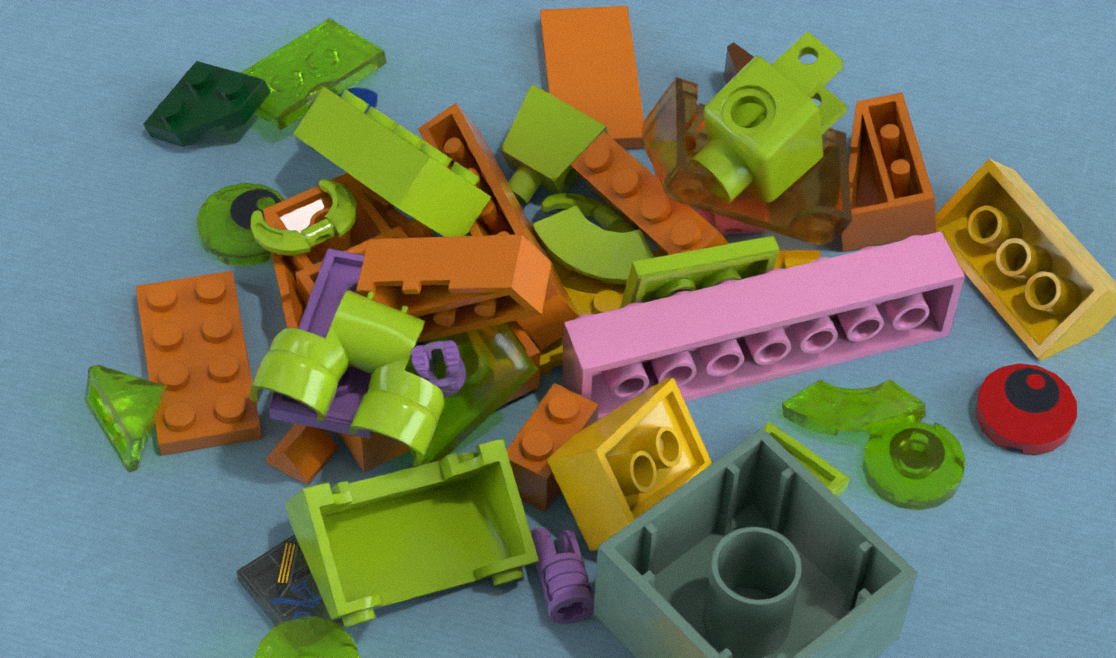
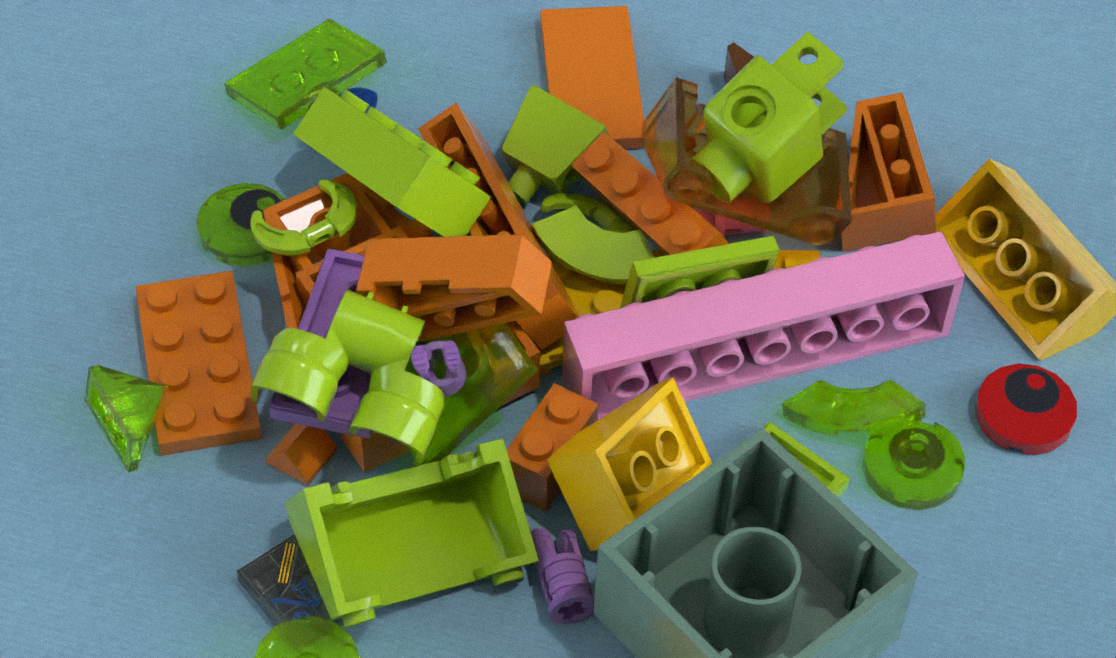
(203, 101): dark green plate -> none

